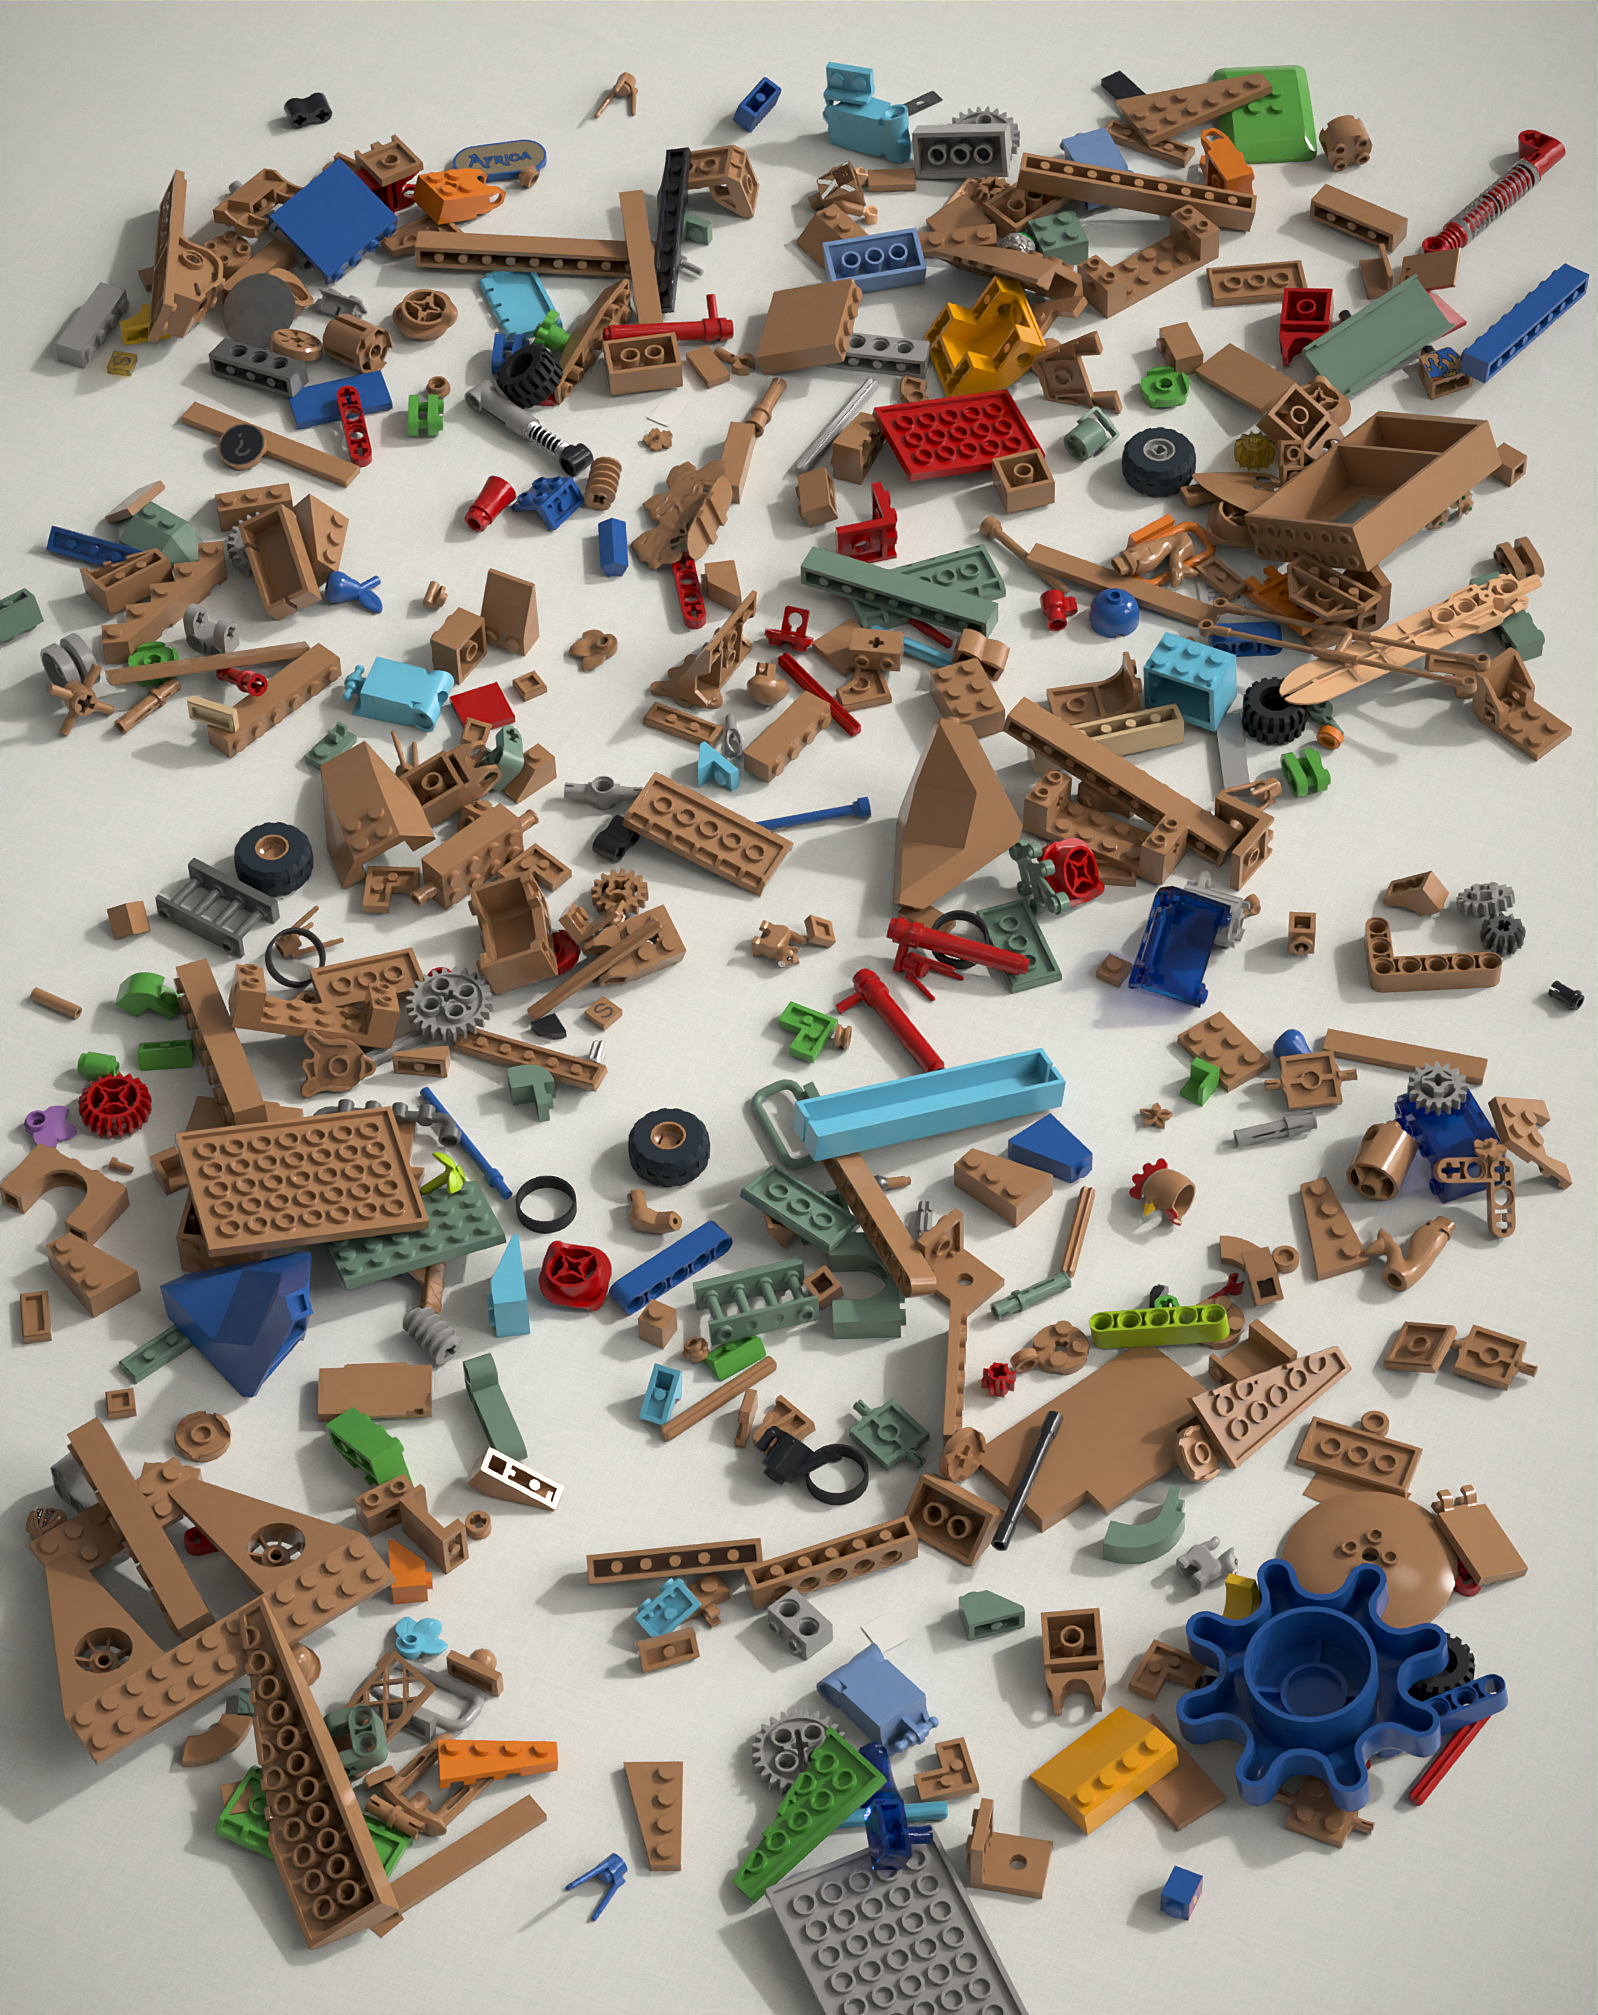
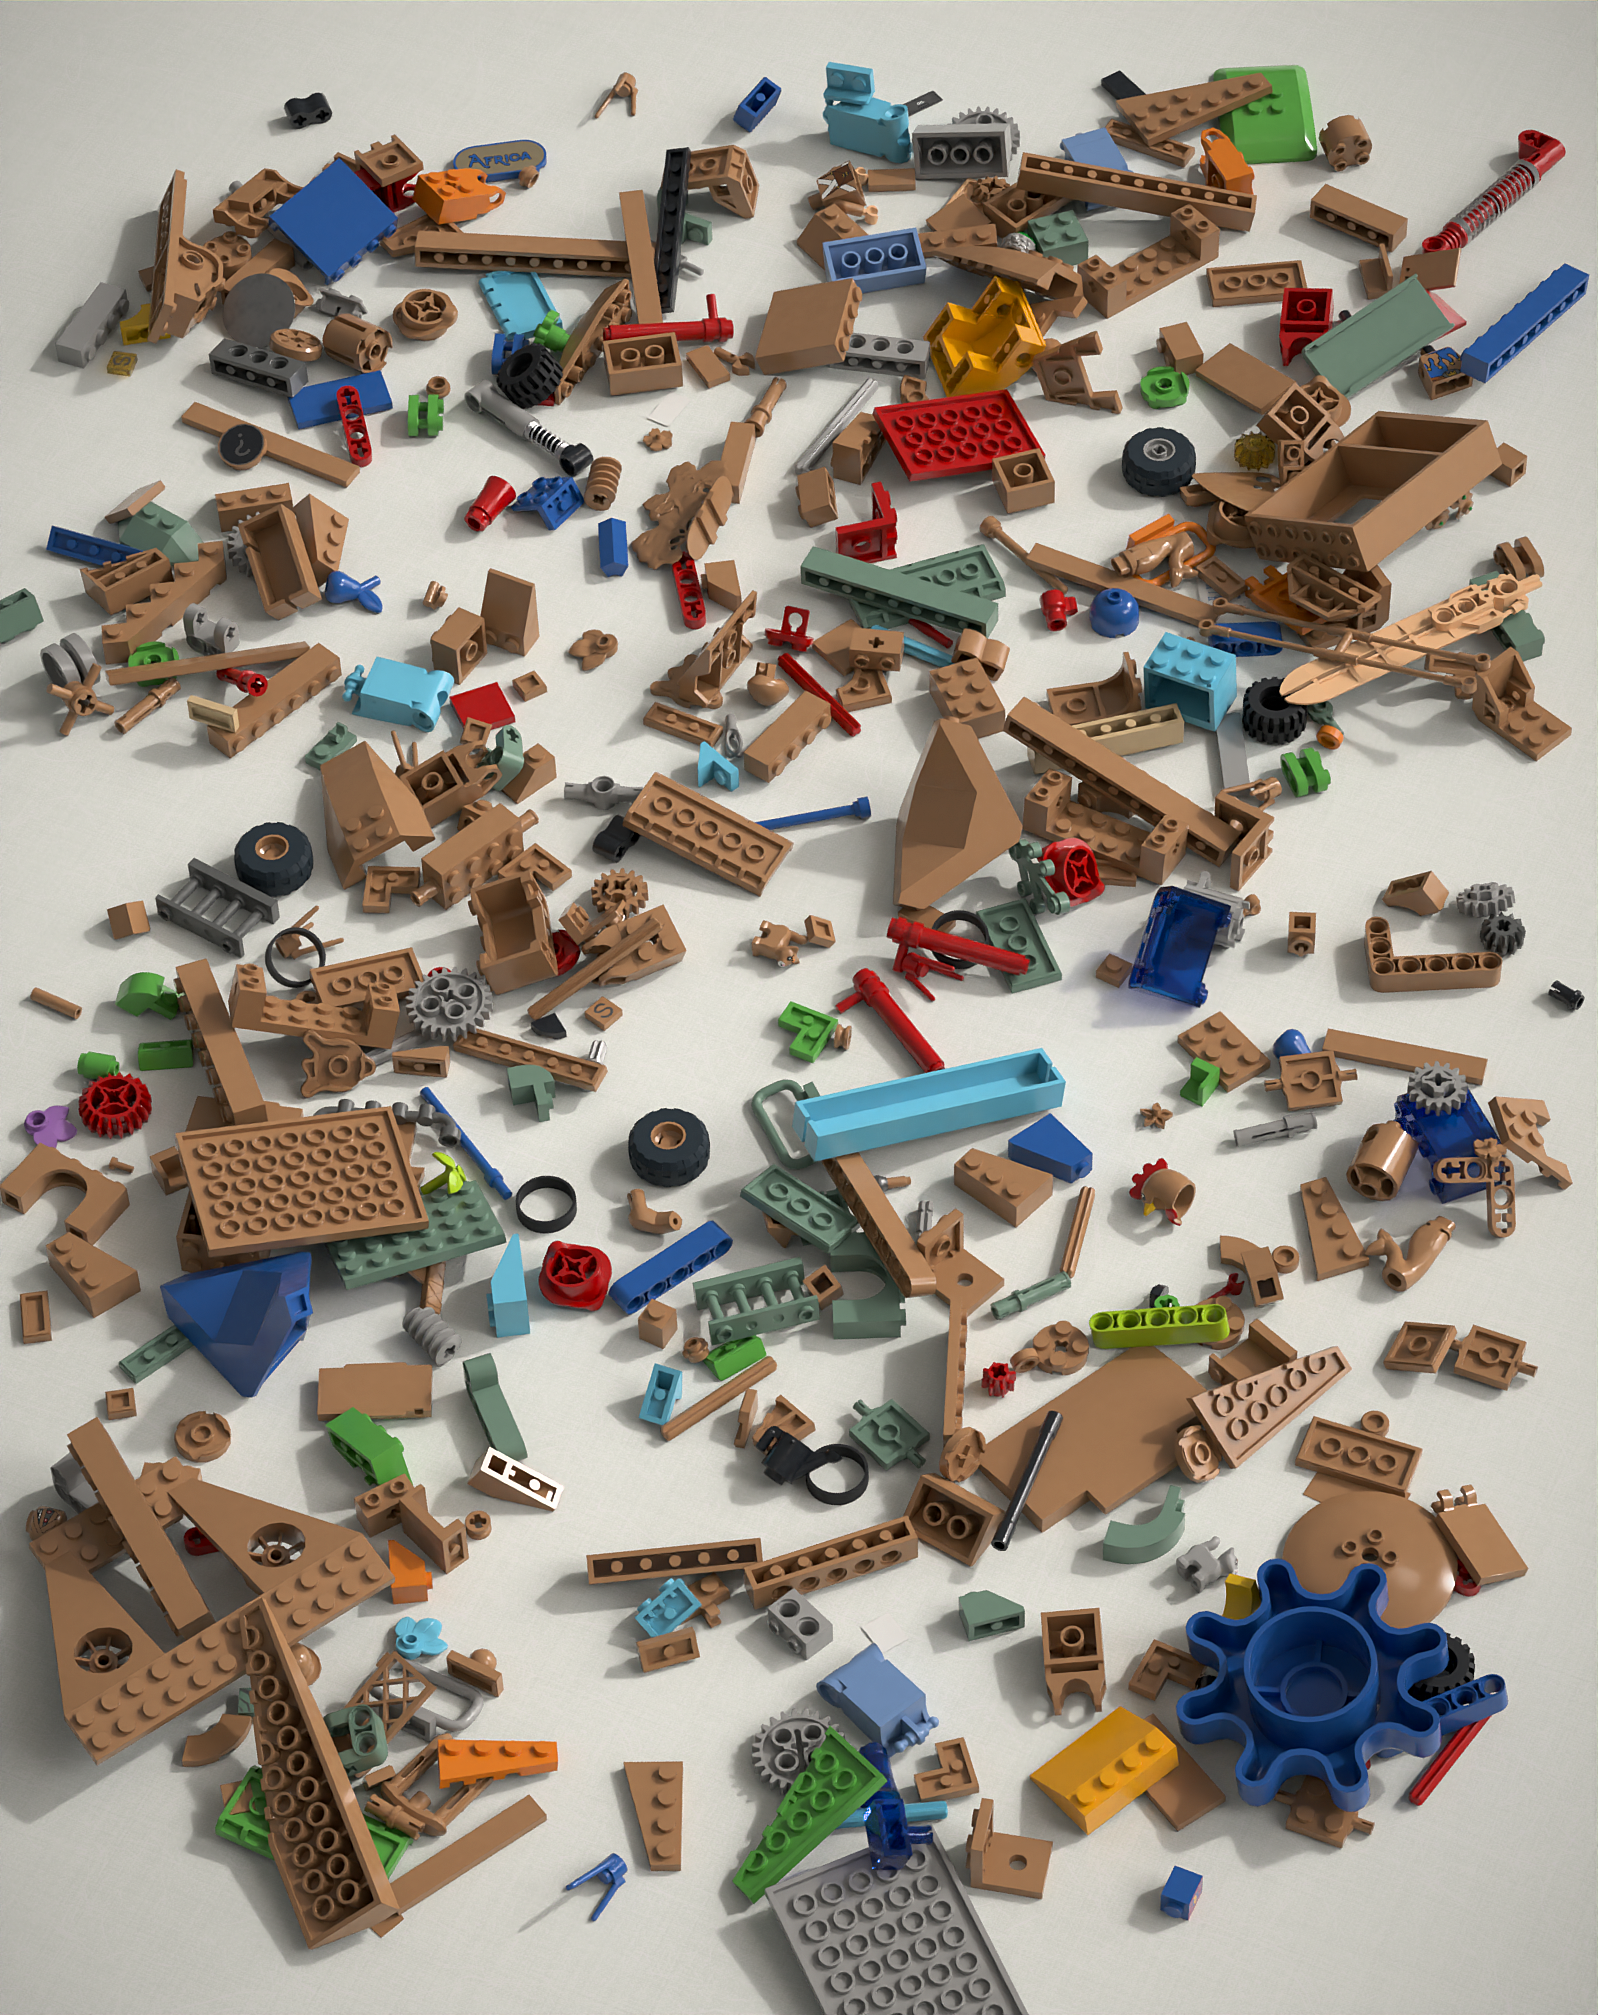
(1090, 435): sand green piece -> none

